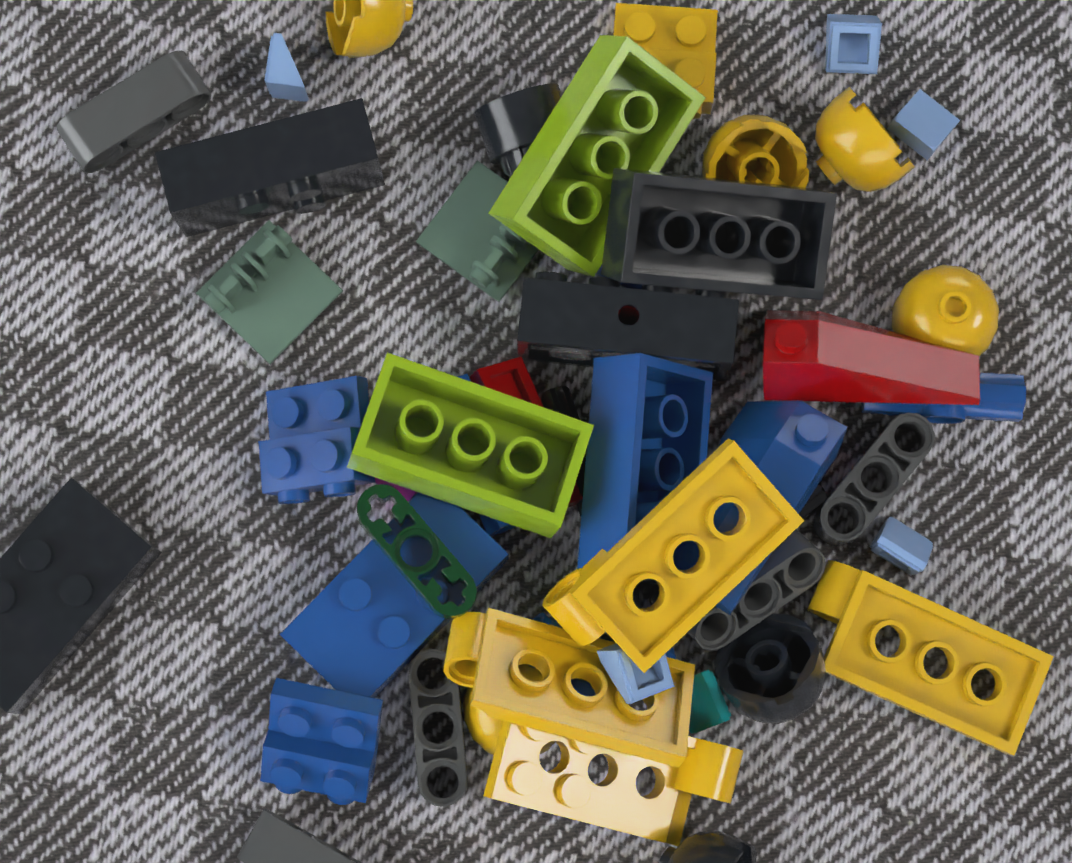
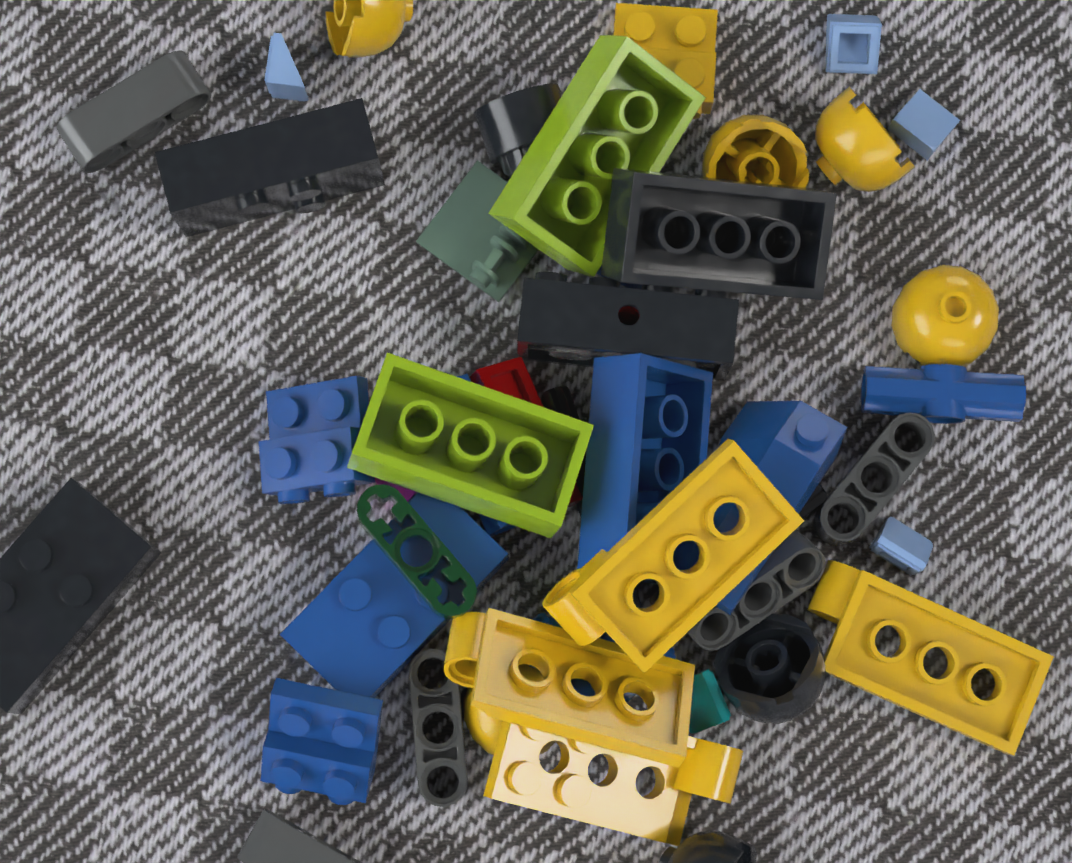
(269, 291): sand green hinge -> none
(629, 679): light blue slope -> none
(850, 361): red wedge -> none

